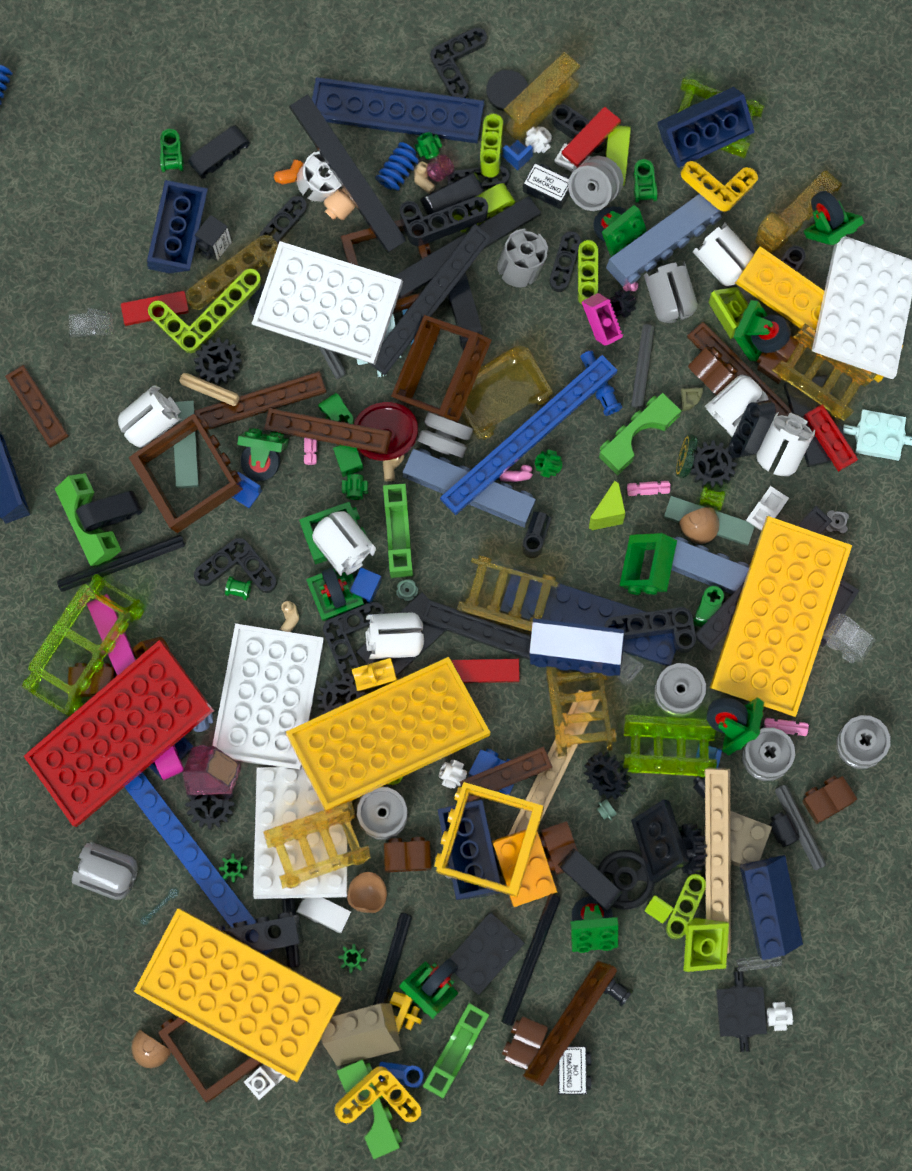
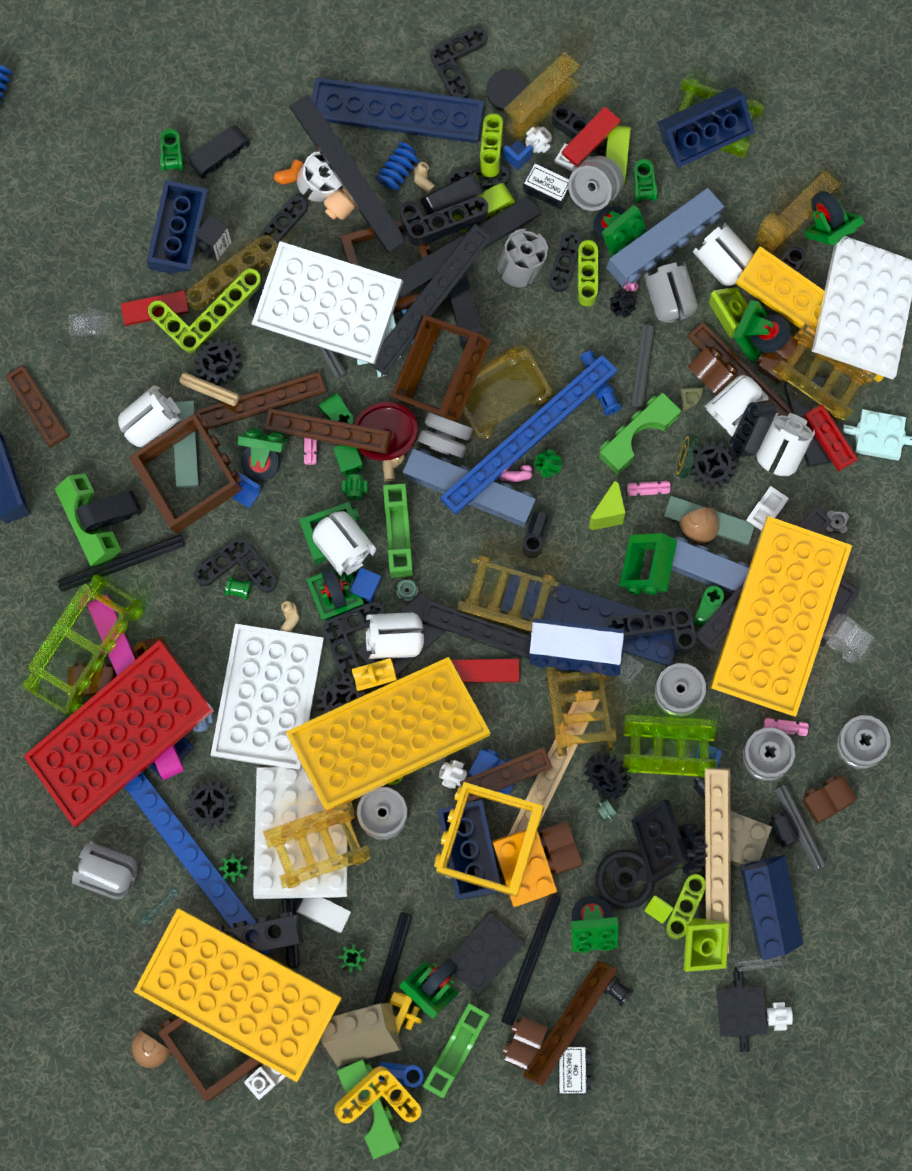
(210, 771): clear pink slope -> none
(367, 893): medium nougat helmet -> none
(407, 856): reddish brown brick -> none
(428, 145): green gear -> none
(440, 168): clear pink wheel -> none
(590, 879): black beam -> none
(602, 319): dark pink brick -> none
(712, 498): clear neon green bush -> none
(724, 192): yellow beam -> none
(735, 720): plate -> none

